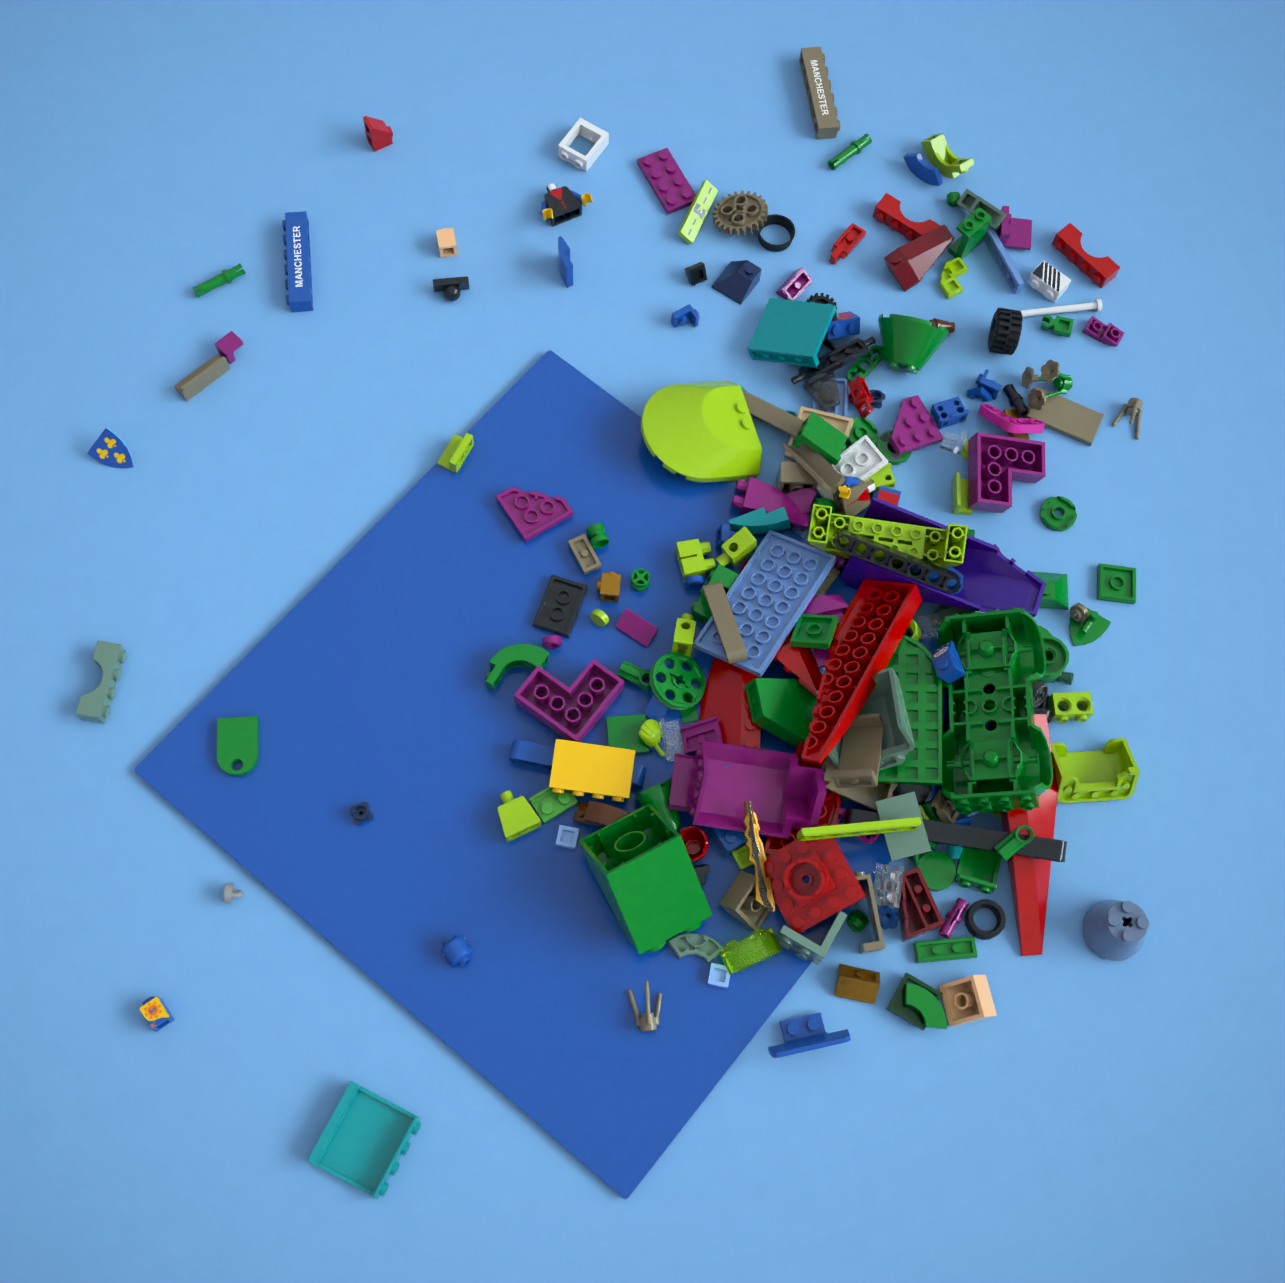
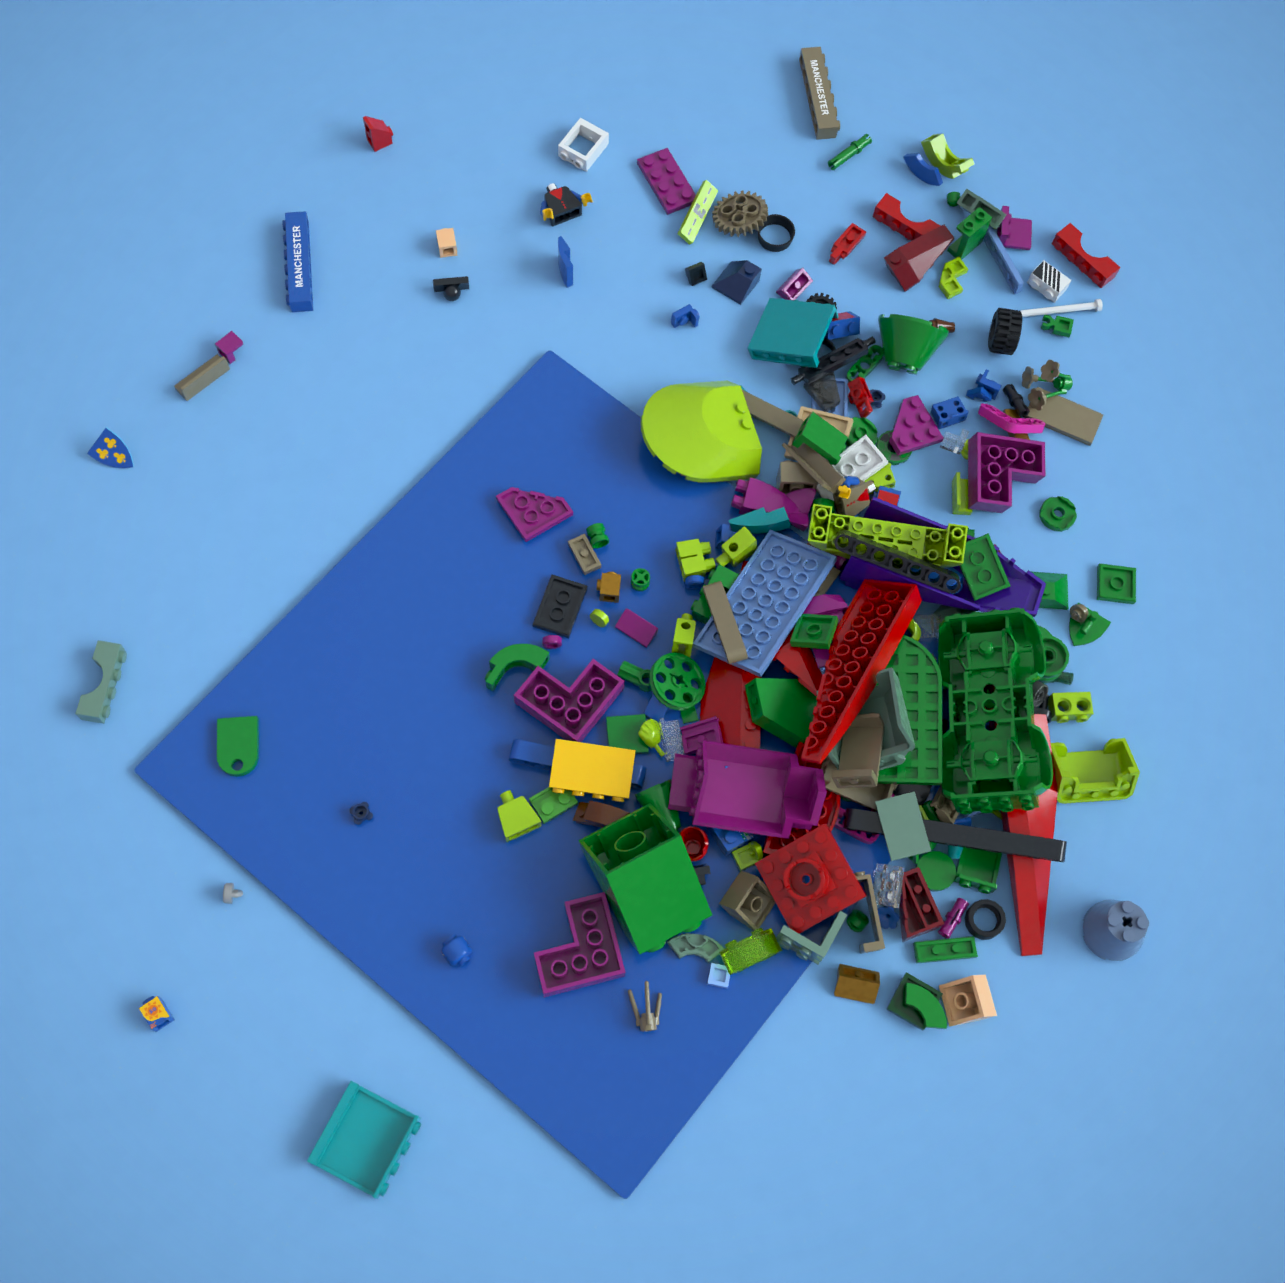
(218, 280): green pin -> none
(456, 452): lime panel -> none
(567, 837): light blue tile -> none
(592, 955): none -> magenta brick
(763, 887): pearl gold sword -> none
(806, 1034): blue plate -> none
(858, 829): lime tile -> none
(947, 663): blue slope -> none
(983, 568): none -> green tile
(1012, 842): green piece -> none
(1106, 334): magenta slope -> none
(1133, 409): dark tan plant -> none

